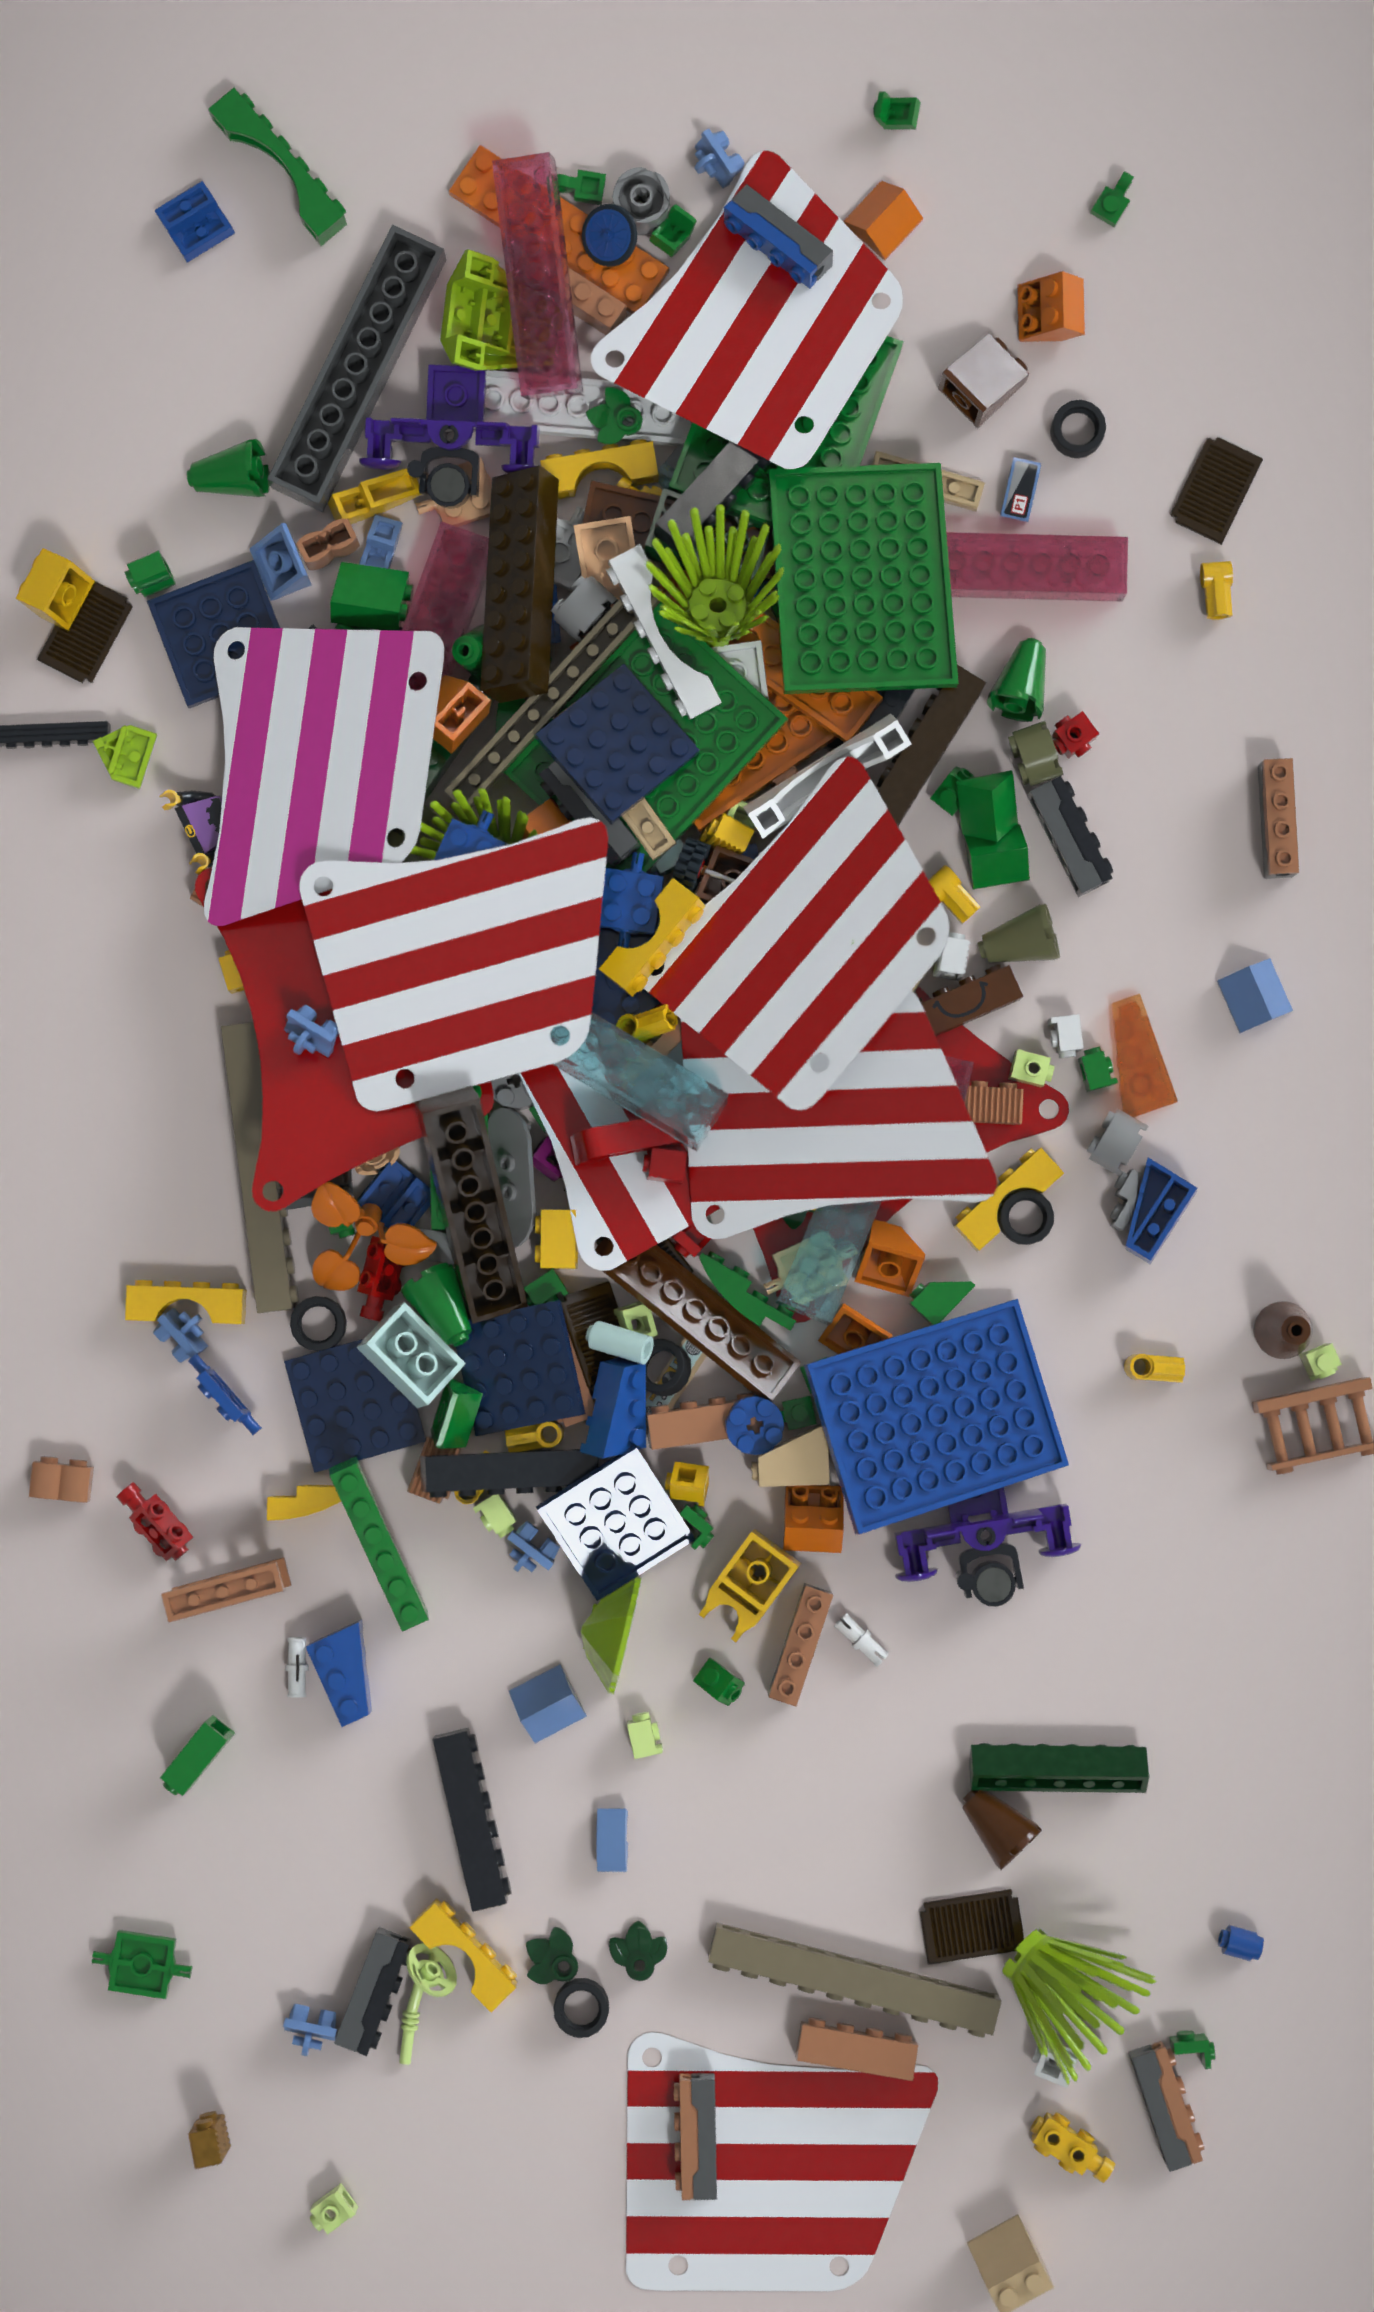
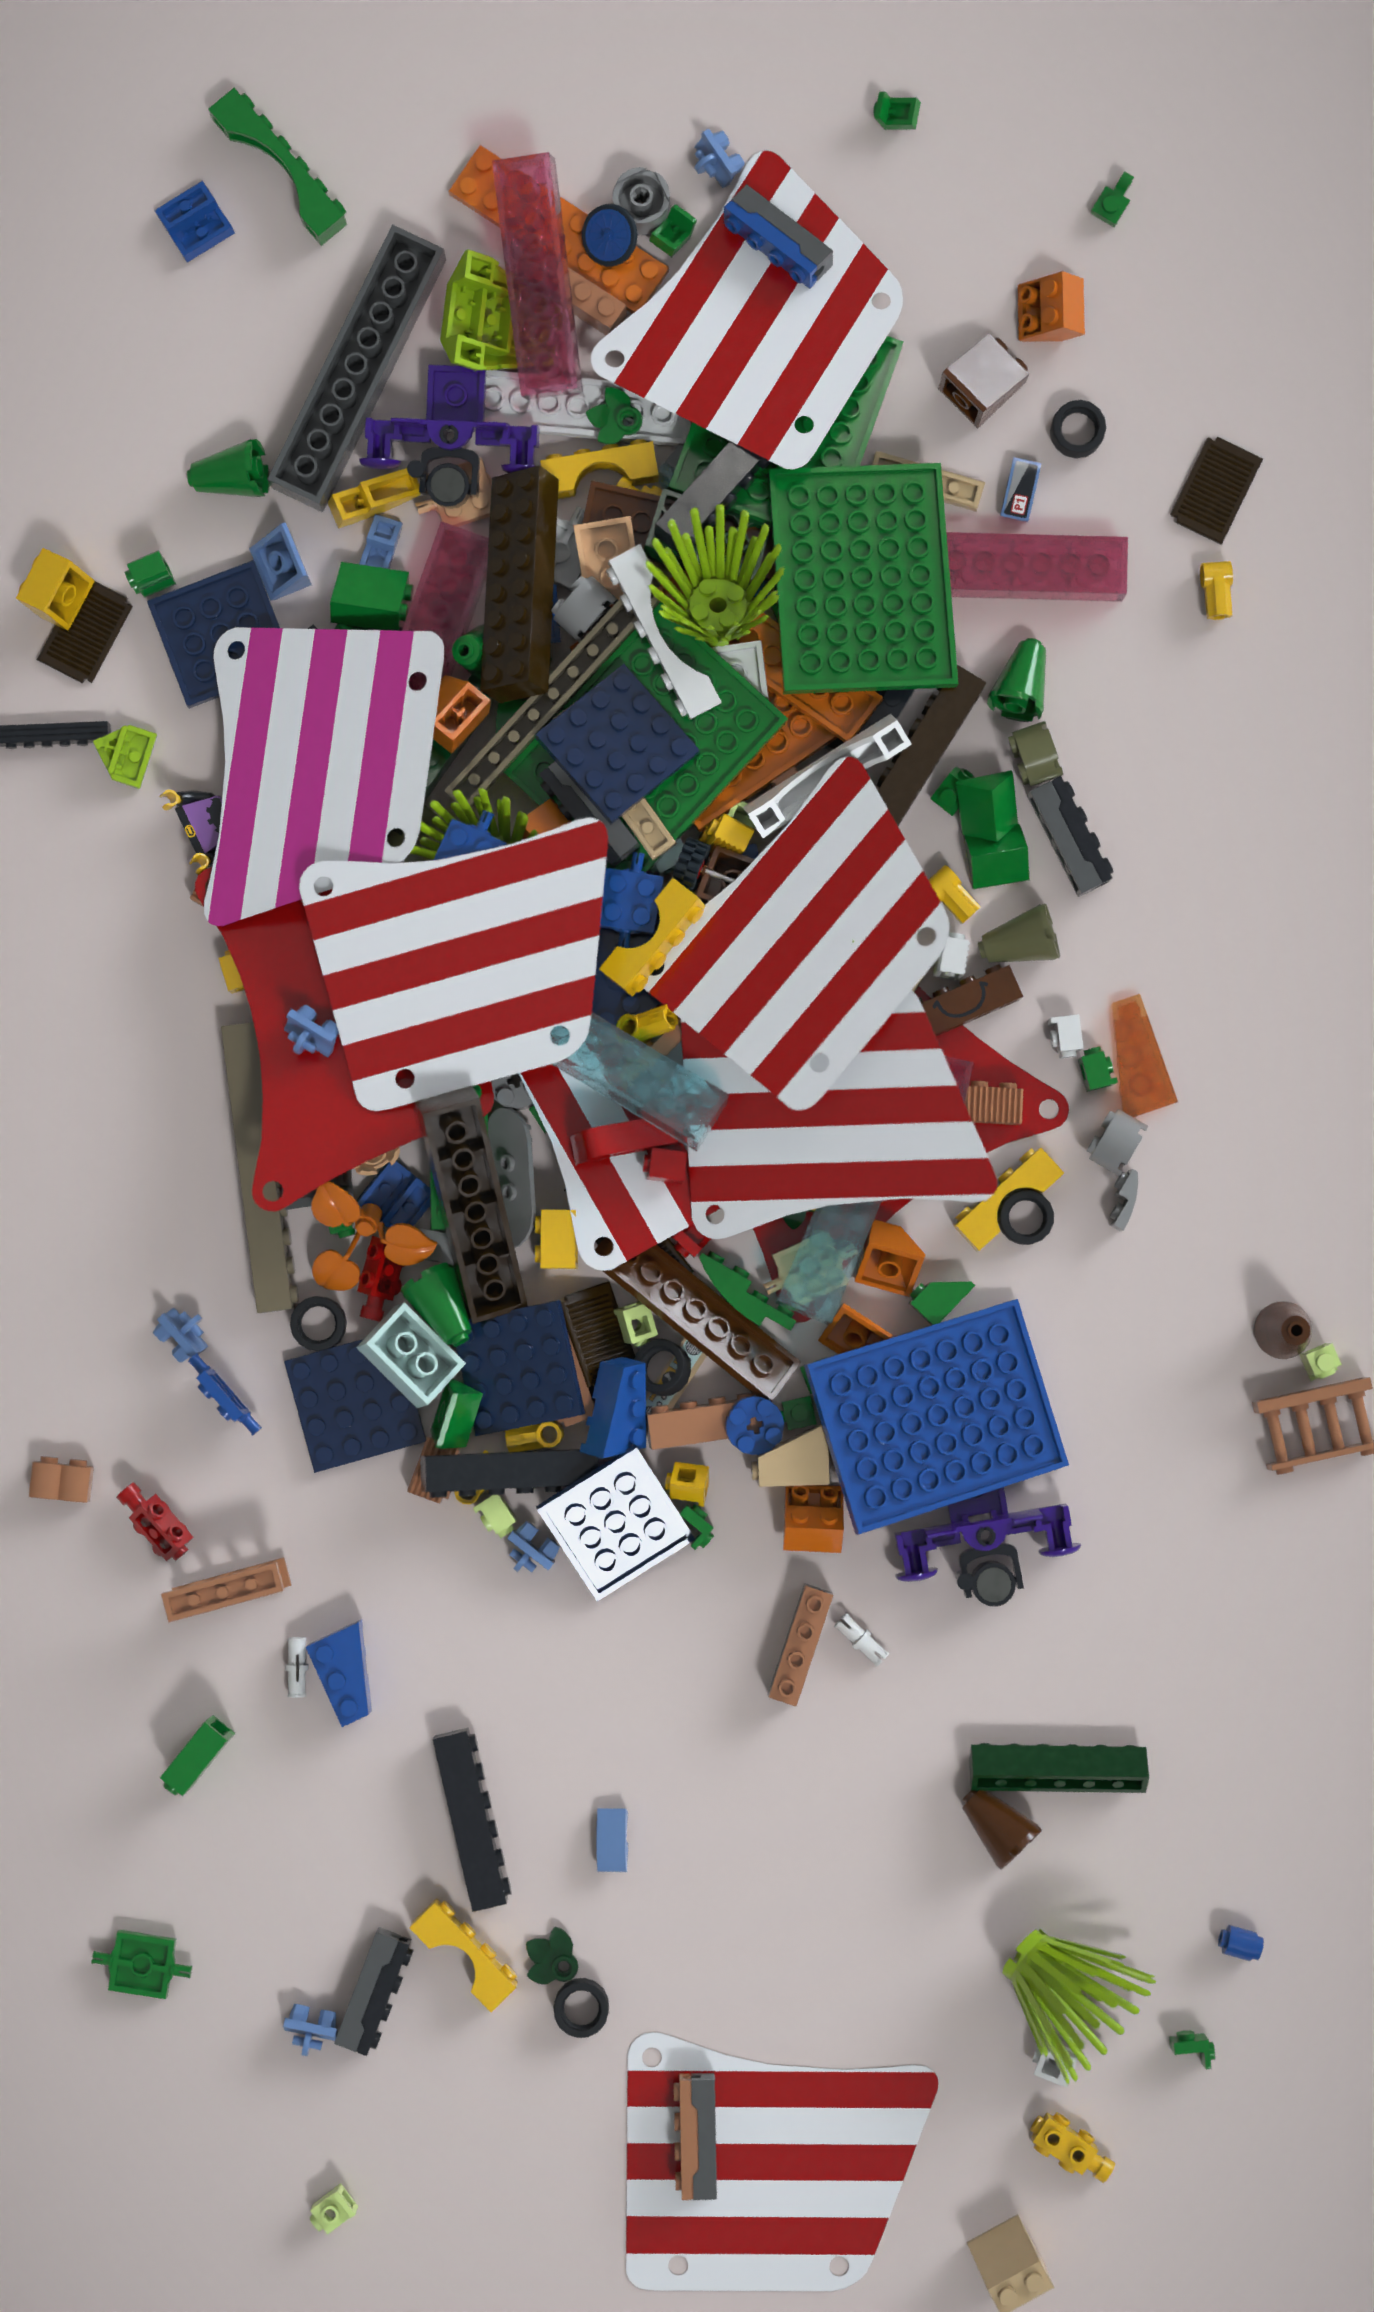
(149, 1302): yellow arch -> none
(209, 2140): pearl gold brick -> none
(307, 1501): yellow slope -> none
(332, 542): nougat brick -> none
(378, 1544): green arch -> none
(425, 1975): yellowish green dish -> none
(540, 1154): magenta brick -> none
(545, 1289): green brick -> none
(547, 1704): medium blue slope -> none
(587, 186): green plate -> none
(608, 1630): lime wedge -> none
(620, 1342): light aqua brick -> none
(638, 1946): dark green plate -> none
(644, 1735): yellowish green brick -> none
(719, 1682): green bracket -> none
(743, 1590): yellow brick -> none
(854, 1979): dark tan brick -> none
(857, 2050): nougat brick -> none
(884, 218): orange slope -> none
(971, 1926): dark brown window -> none
(1020, 1072): yellowish green brick -> none
(1081, 728): red brick -> none
(1157, 1368): yellow piece -> none
(1158, 1209): blue wedge -> none
(1165, 2105): piece -> none
(1254, 995): medium blue slope -> none
(1278, 818): nougat piece -> none

